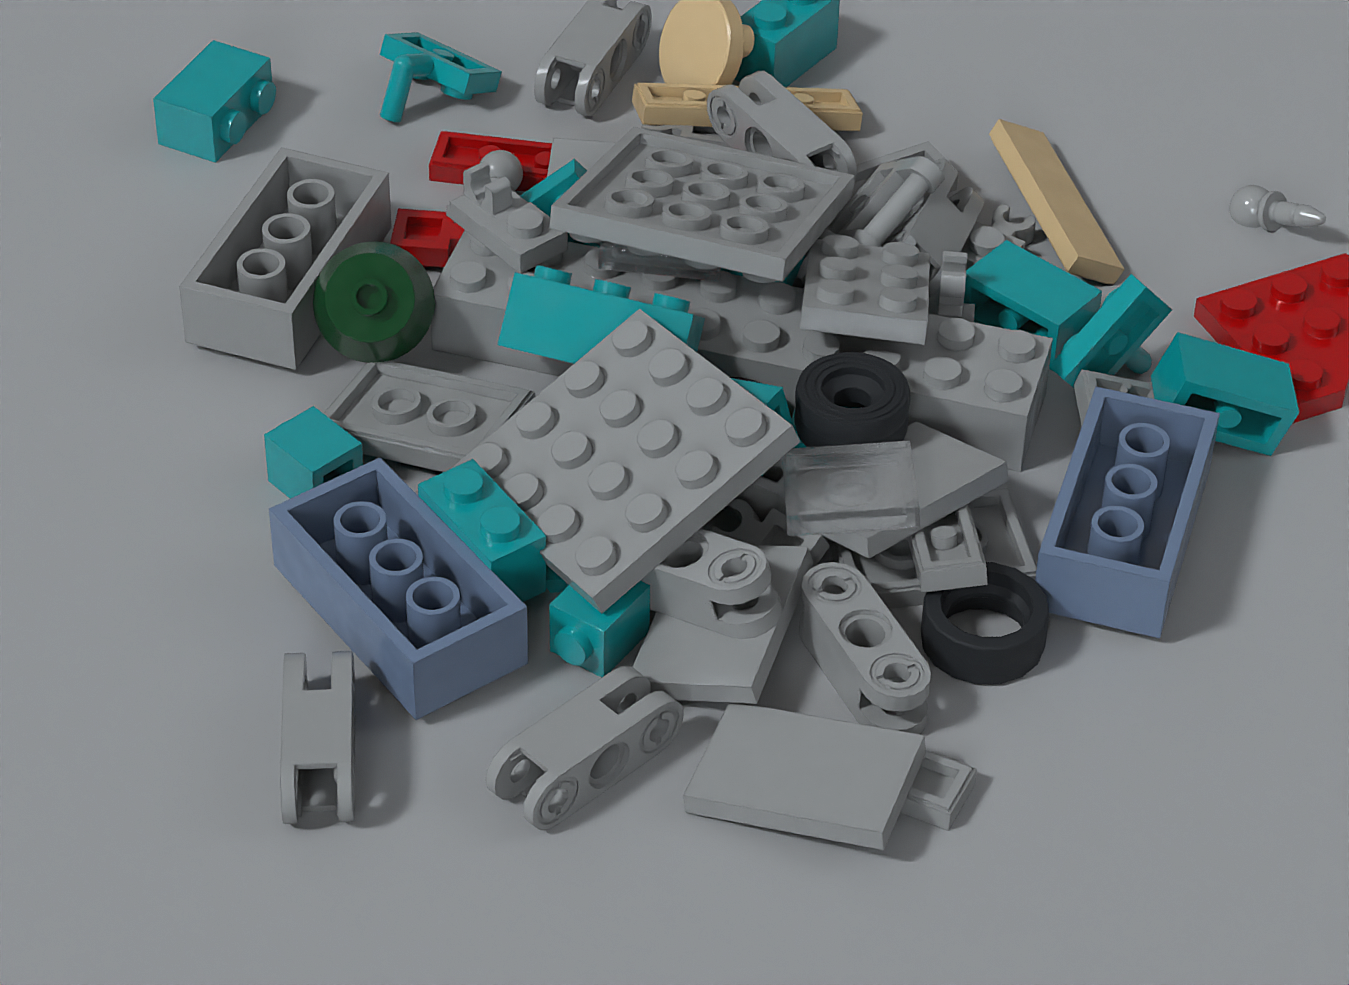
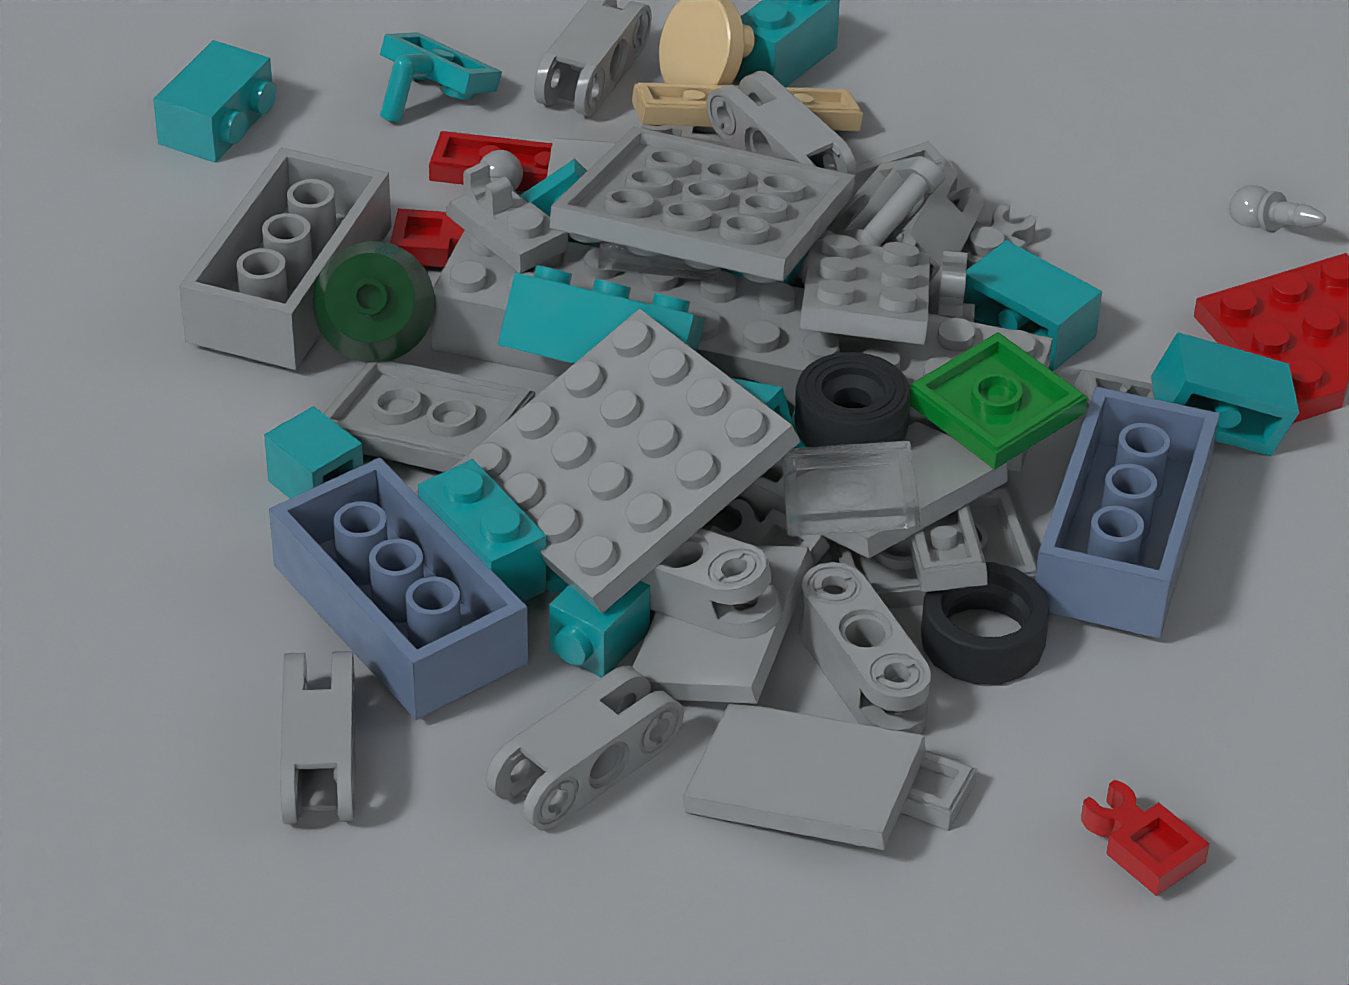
(996, 400): none -> green tile
(1056, 202): tan tile -> none
(1114, 334): teal plate -> none
(1146, 844): none -> red plate

